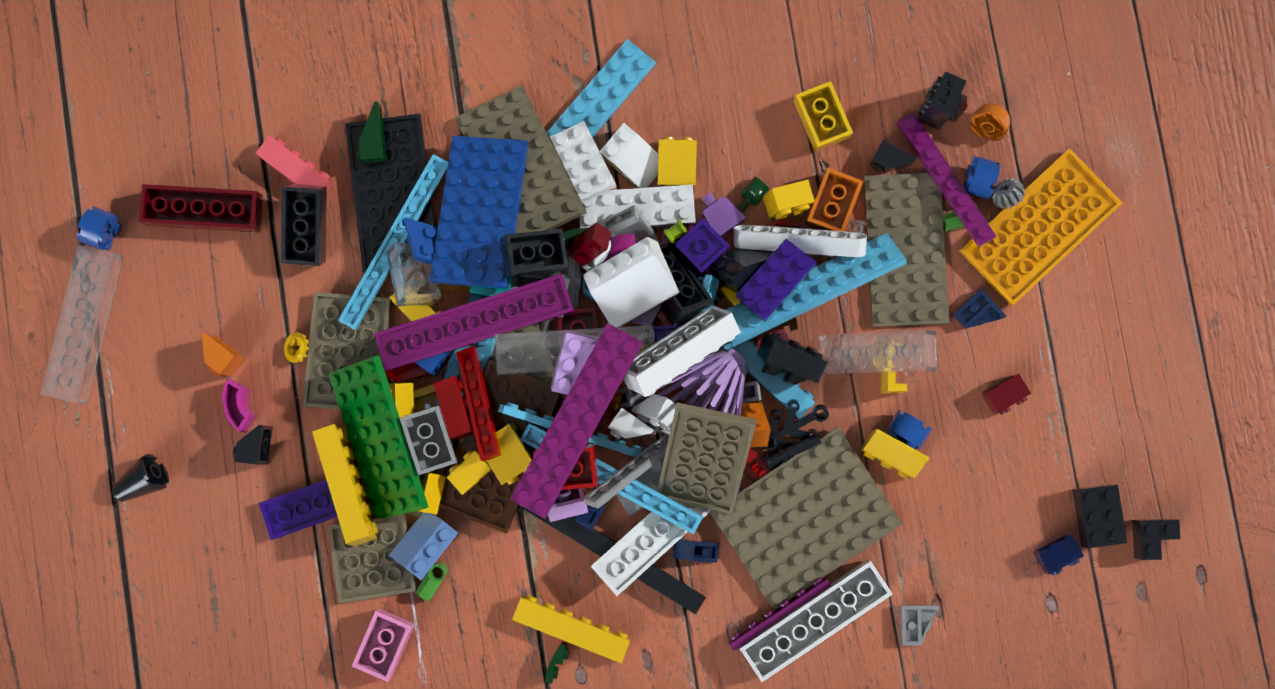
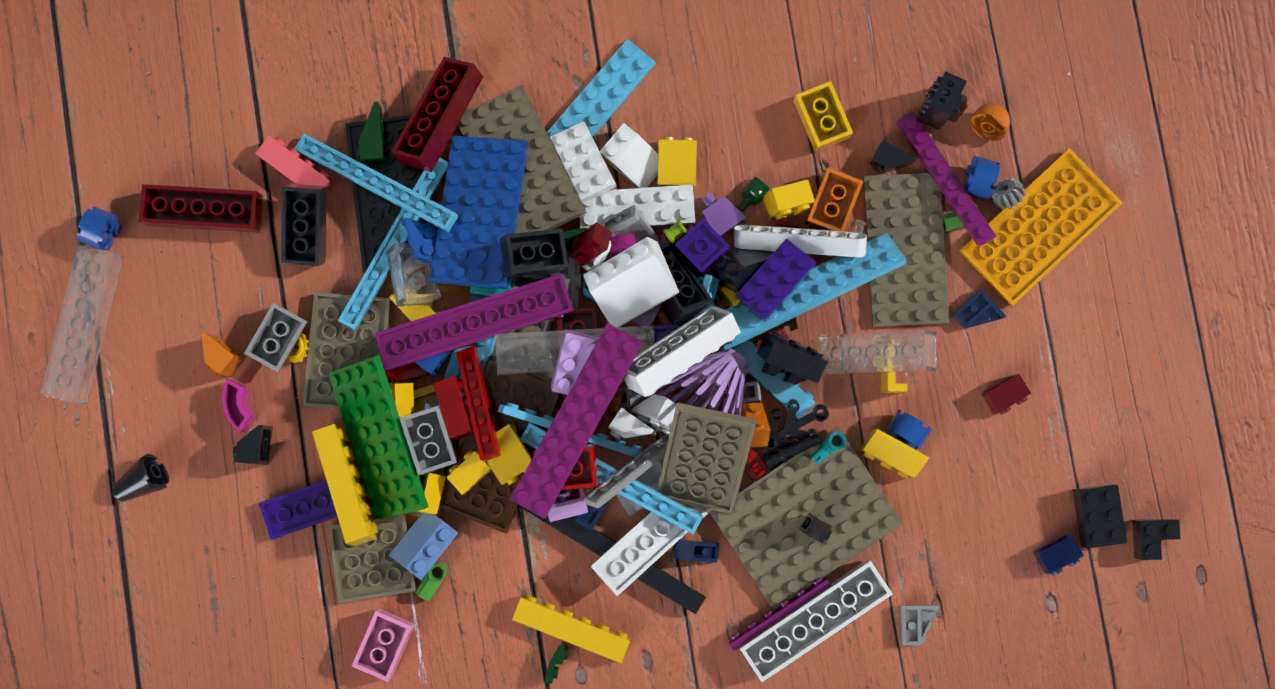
(275, 337): none -> light grey slope
(376, 182): none -> medium azure plate
(437, 114): none -> dark red brick
(816, 528): none -> black slope
(828, 448): none -> teal pin

